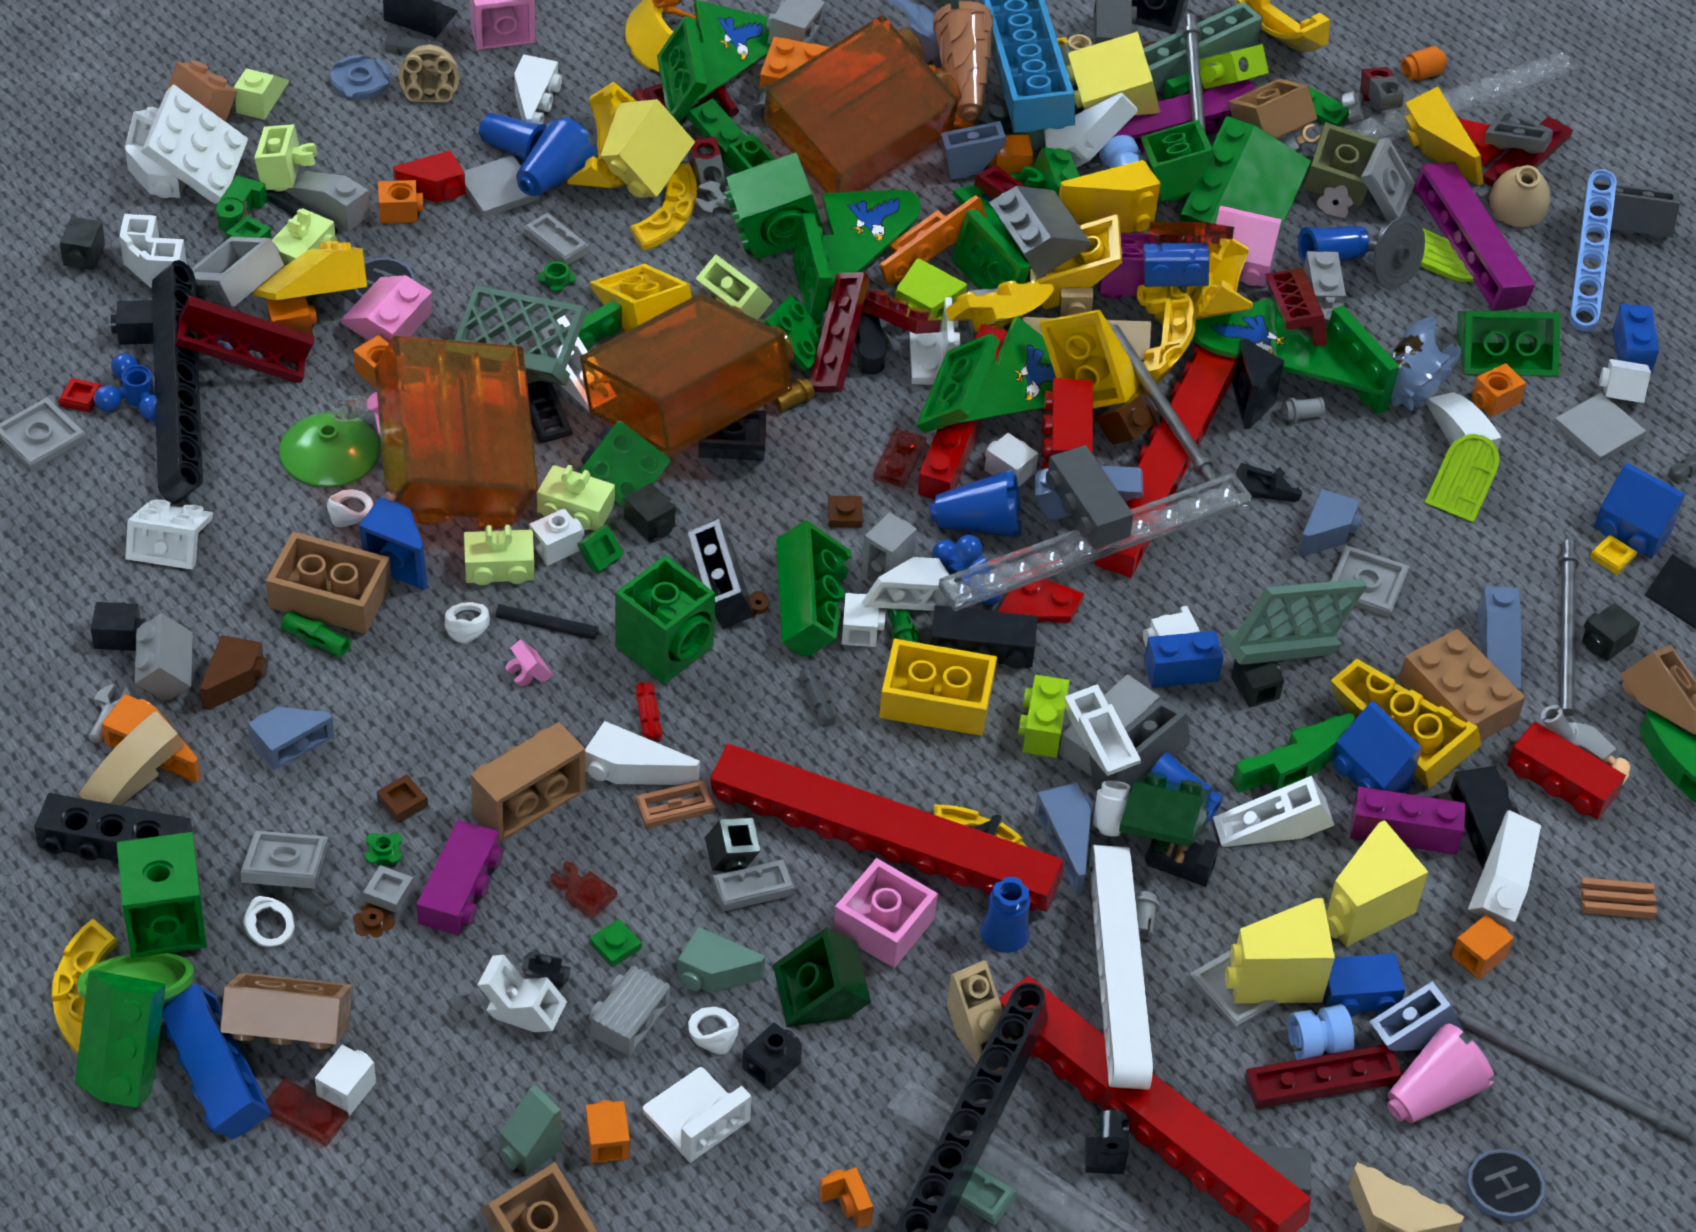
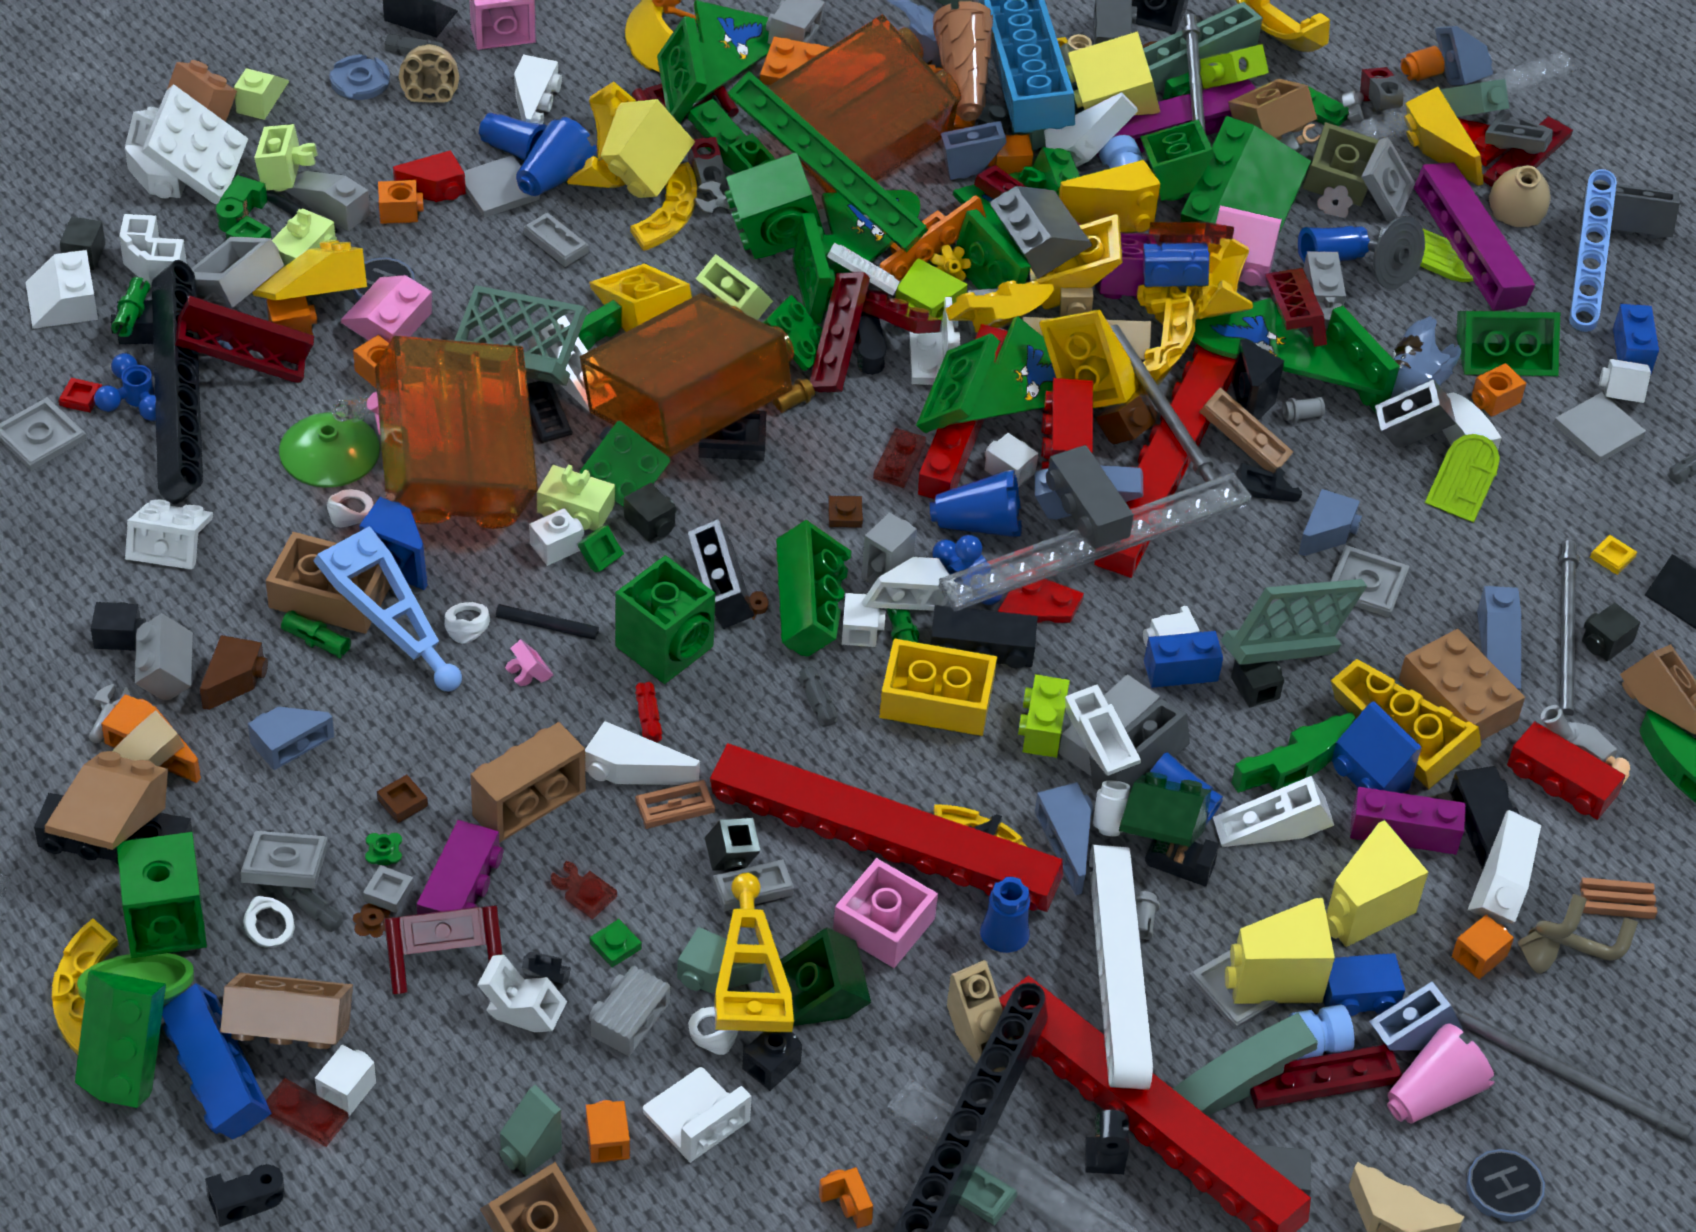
(62, 291): none -> white slope
(109, 800): none -> medium nougat slope
(130, 307): none -> green pin
(246, 1194): none -> black leg
(361, 553): none -> light blue plate
(439, 932): none -> plate
(499, 556): yellowish green brick -> none
(556, 276): green plate -> none
(752, 1009): none -> yellow plate
(828, 162): none -> green plate
(858, 264): none -> white window
(949, 257): none -> yellow plant
(1246, 431): none -> medium nougat tile
(1247, 1065): none -> sand green slope
(1415, 414): none -> flat silver brick
(1463, 56): none -> sand blue slope
(1477, 97): none -> sand green slope
(1544, 940): none -> dark tan piece
(1639, 510): blue slope -> none

